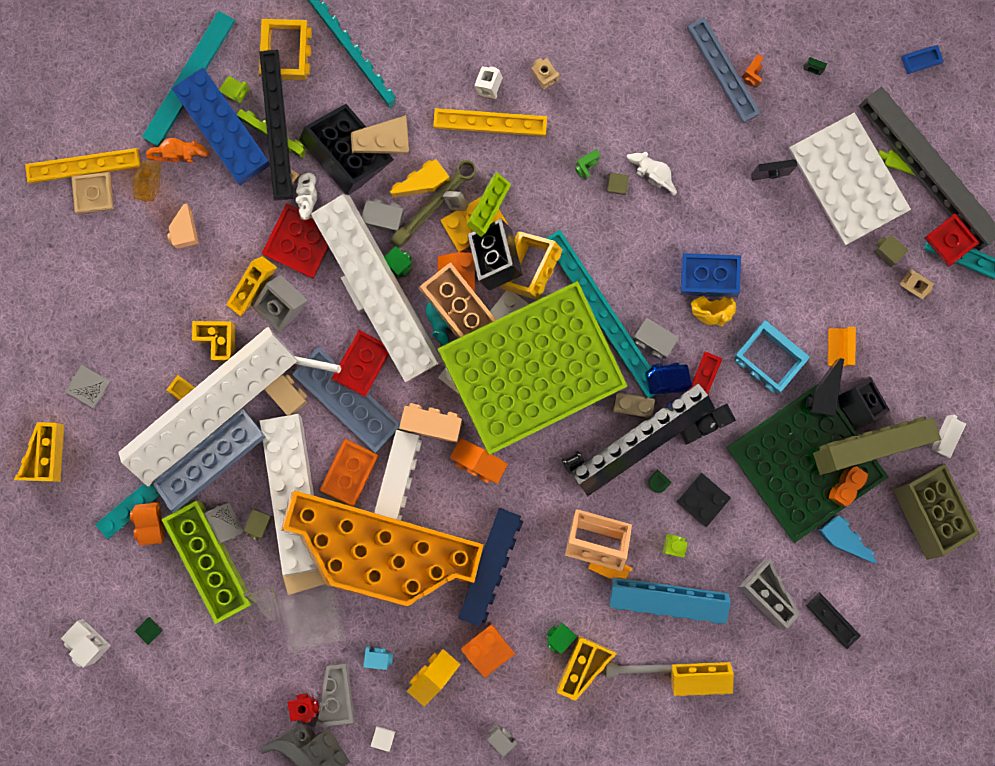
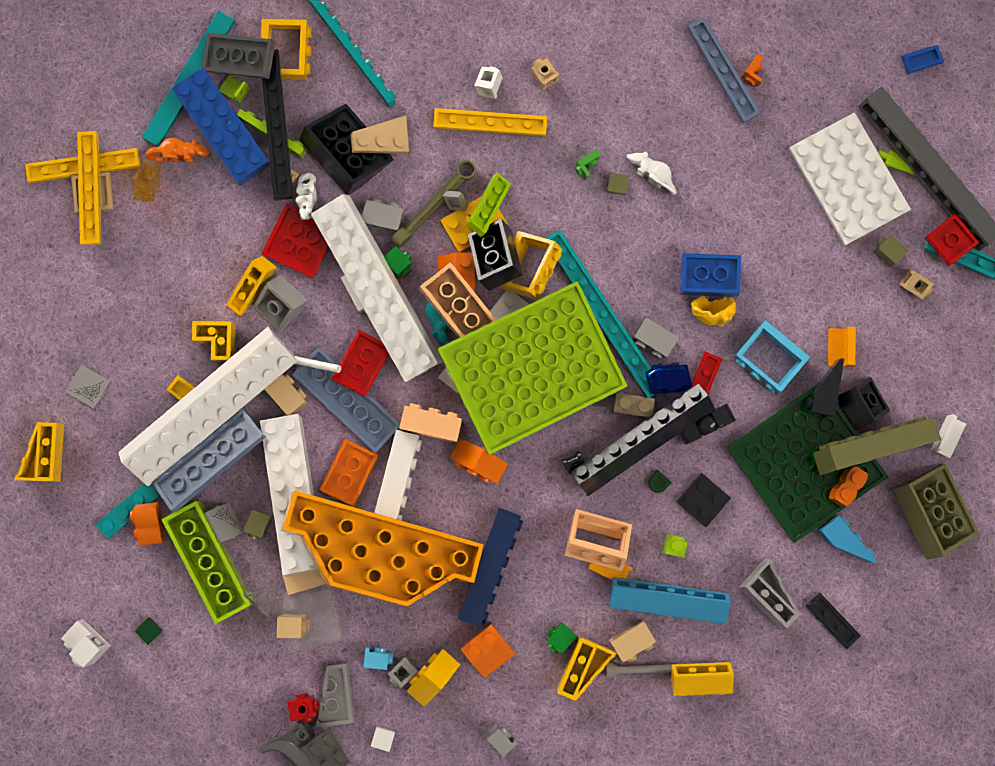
(89, 188): none -> yellow plate
(183, 229): light nougat slope -> none
(238, 55): none -> dark grey plate
(292, 625): none -> tan brick
(405, 663): none -> light grey brick
(426, 180): yellow slope -> none
(633, 641): none -> tan brick
(774, 169): black plate -> none
(815, 66): dark green tile -> none

